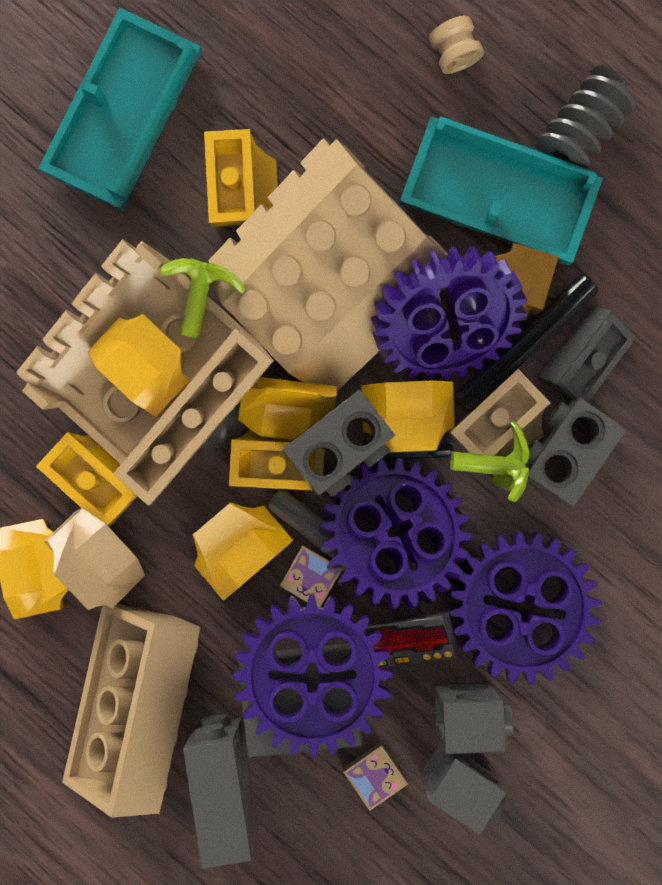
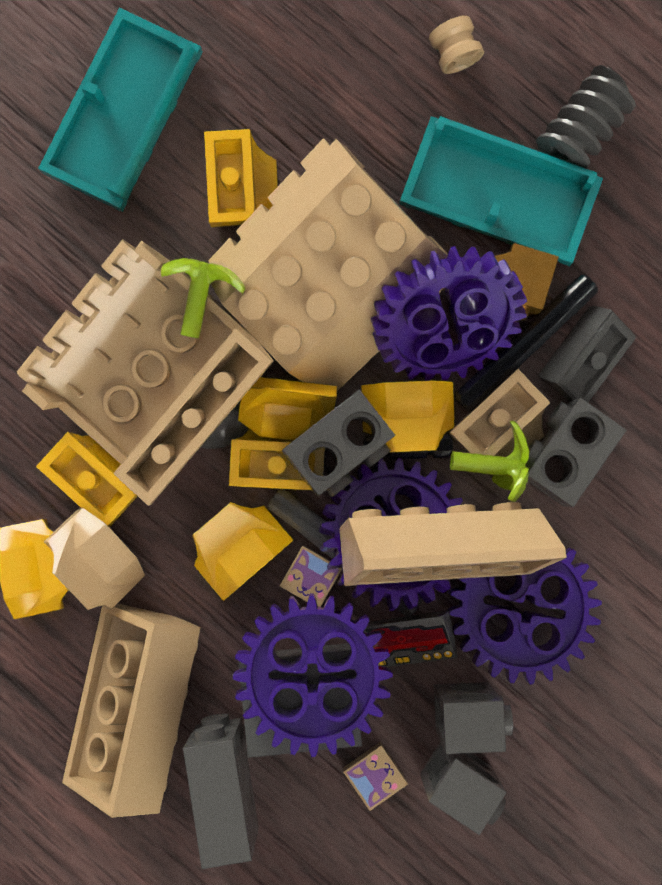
(141, 363): yellow slope -> none
(446, 544): none -> tan slope

